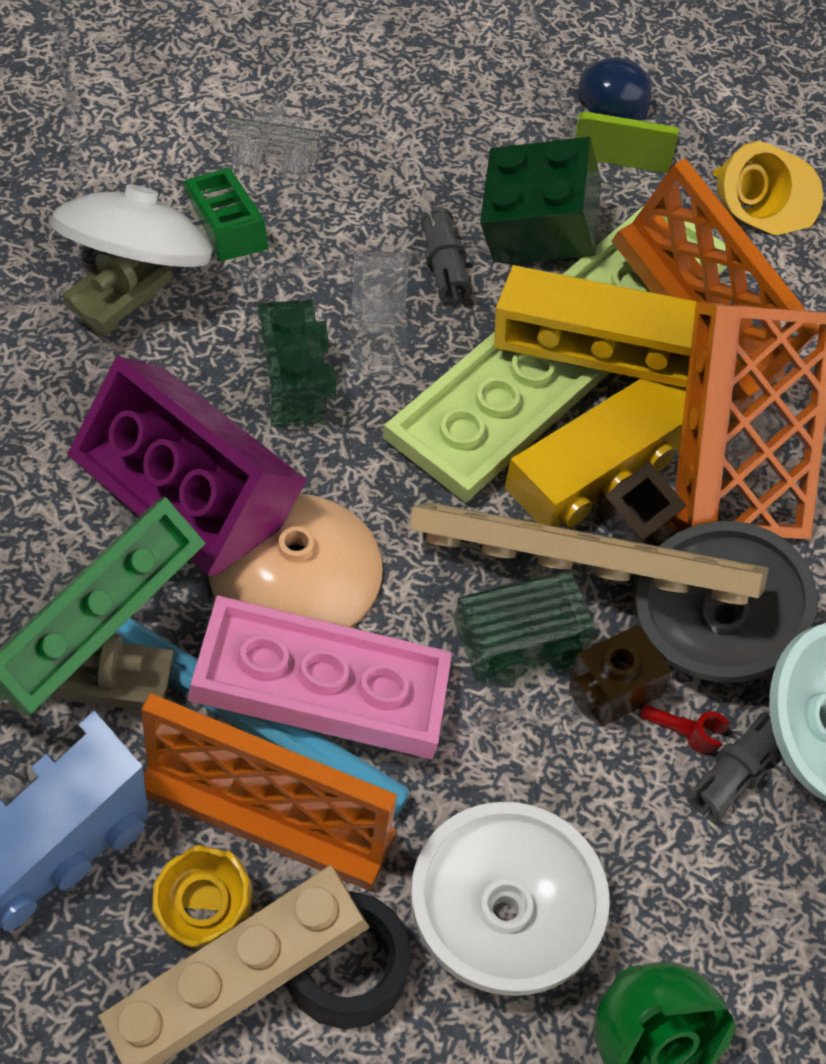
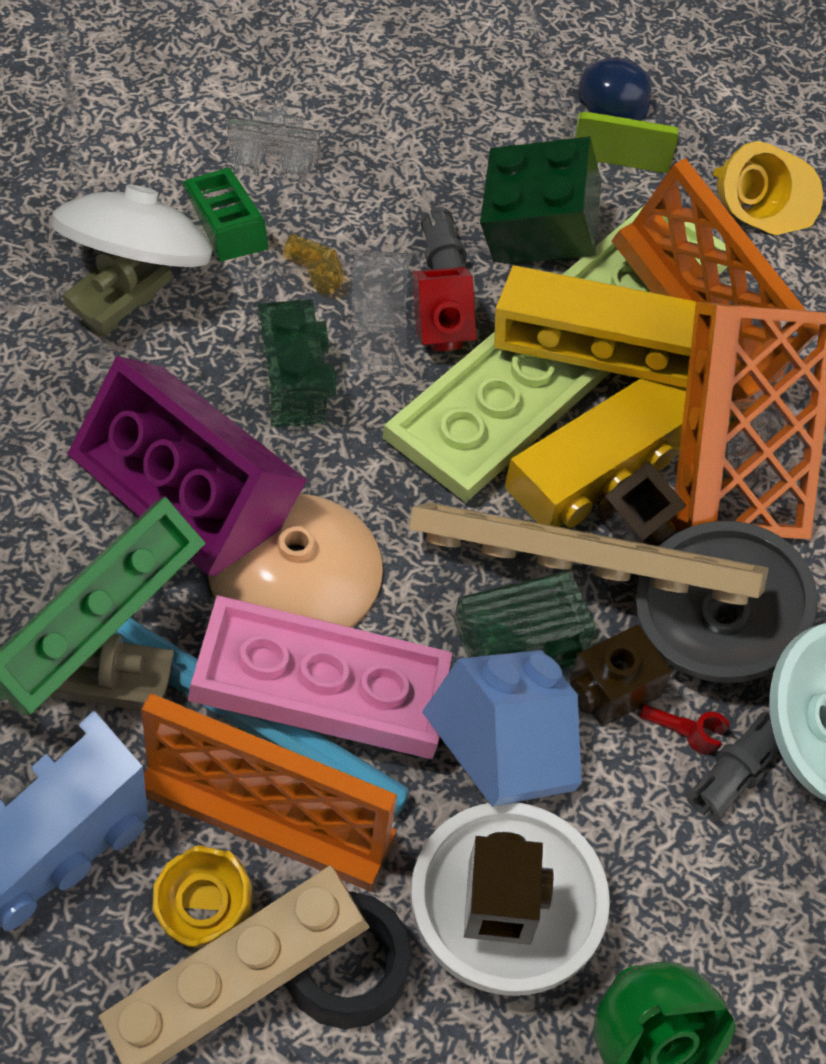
(321, 262): none -> clear yellow arm
(444, 307): none -> red brick
(506, 888): none -> dark brown brick
(510, 725): none -> medium blue slope

